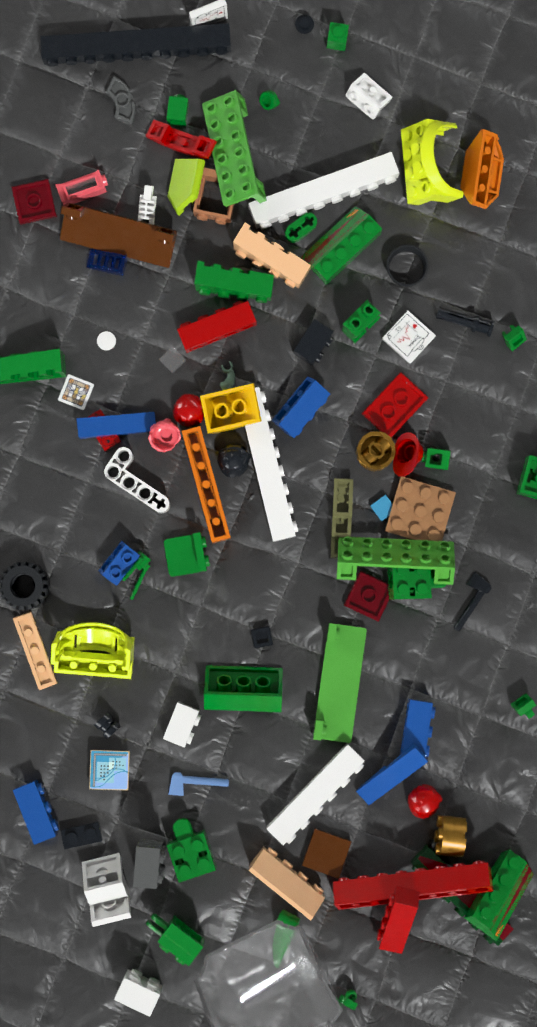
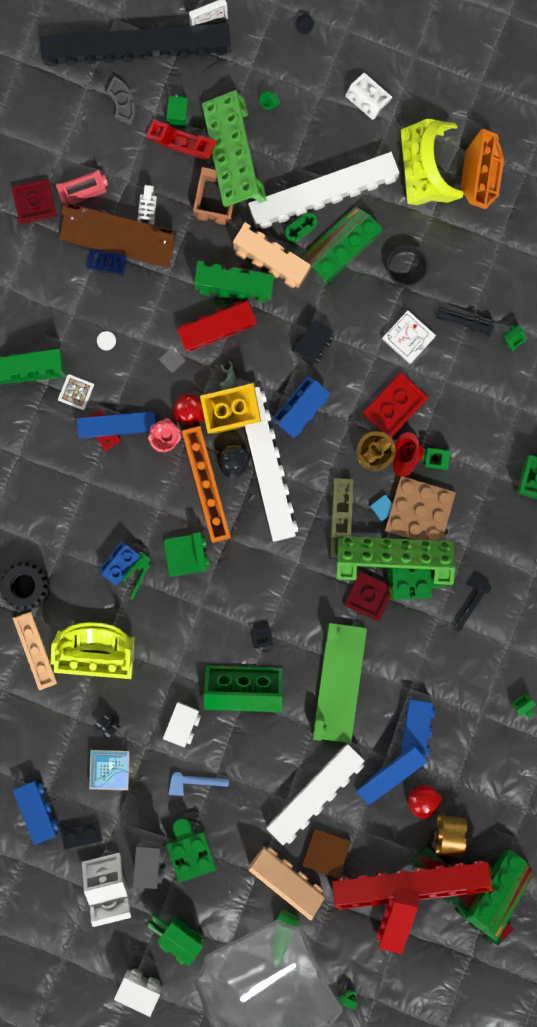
(139, 484): white beam -> none
(185, 183): lime tile -> none
(337, 36): green brick -> none
(361, 319): green hips -> none

